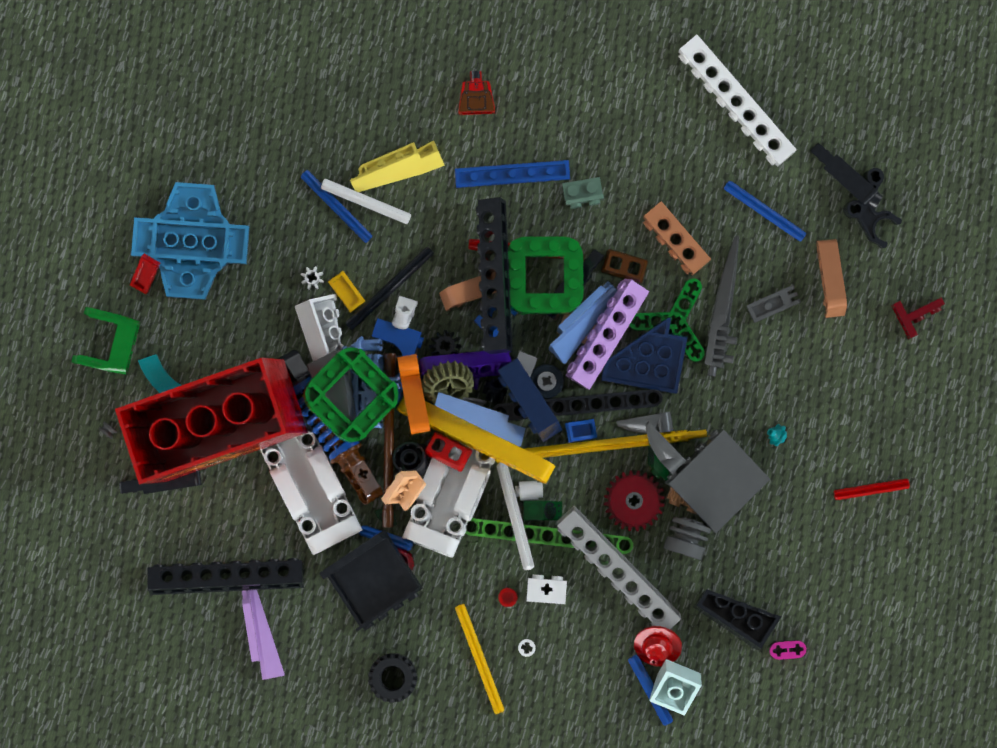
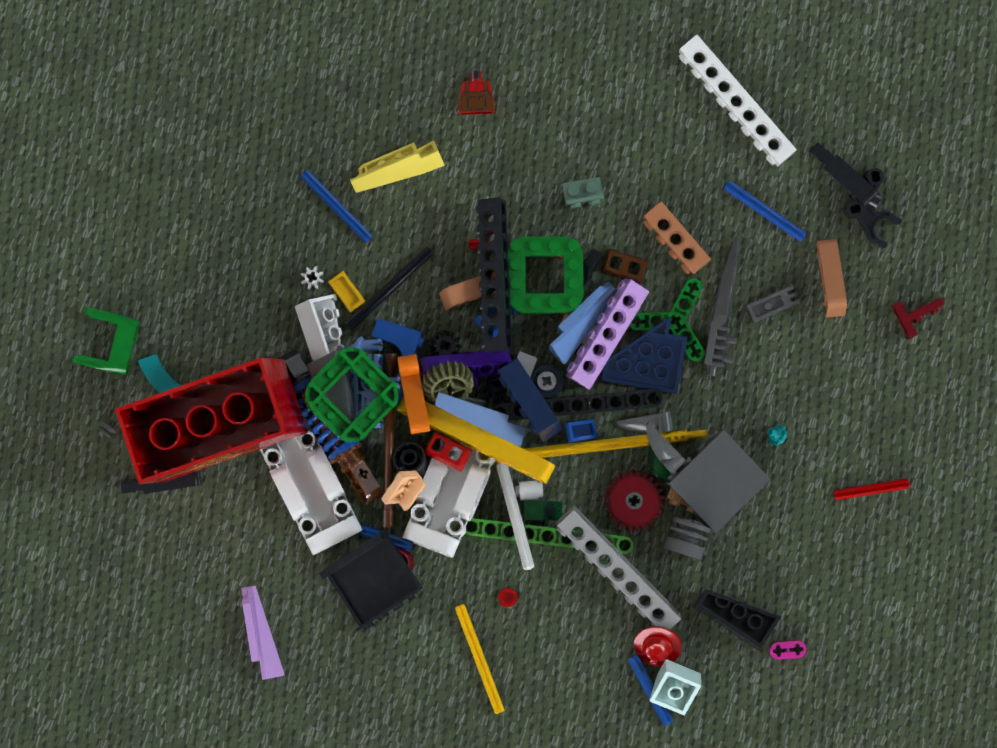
(145, 273): red tile -> none
(190, 241): dark azure plate -> none
(196, 584): black brick -> none
(366, 201): white axle -> none
(385, 693): black tyre -> none
(404, 312): white piece -> none
(512, 174): blue tile -> none
(531, 643): white bush -> none
(558, 592): white brick -> none

